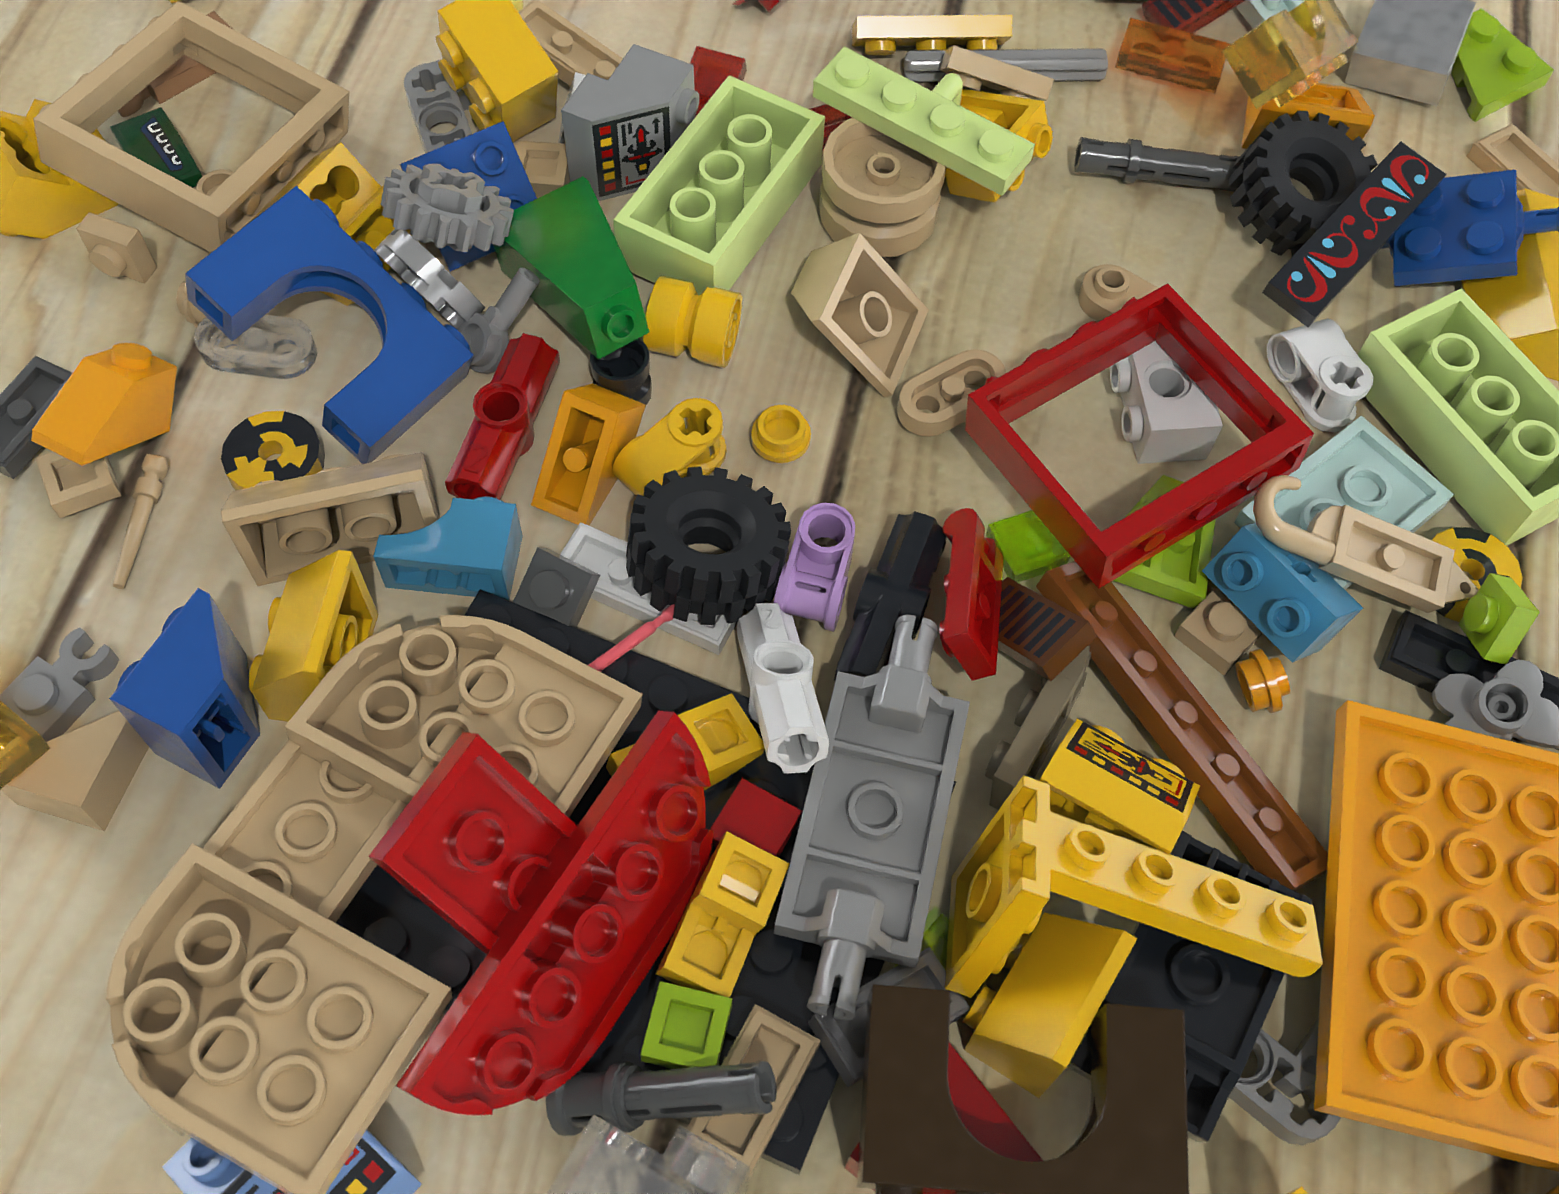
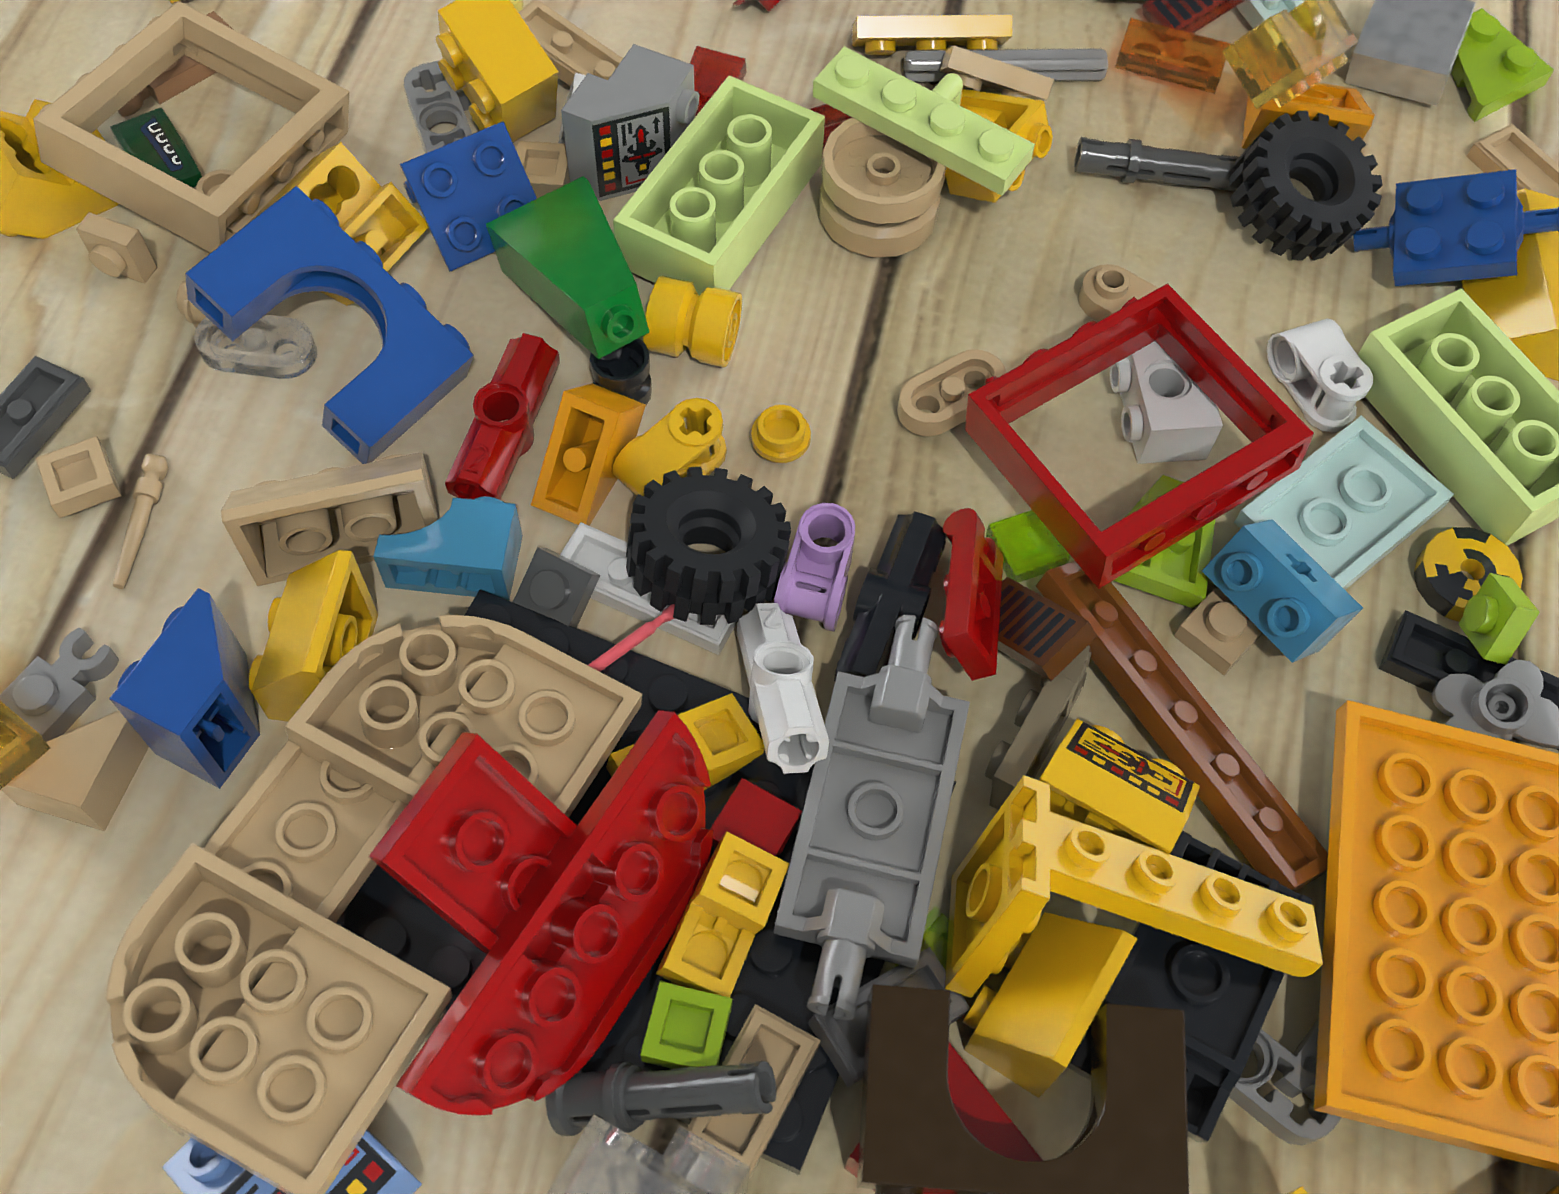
(109, 404): light orange slope -> none
(270, 434): piece -> none
(428, 277): light grey plate -> none
(446, 207): light grey gear -> none
(488, 331): light grey plate -> none
(861, 308): tan slope -> none
(1262, 681): light orange plate -> none
(1353, 234): black tile -> none
(1367, 551): tan plate -> none

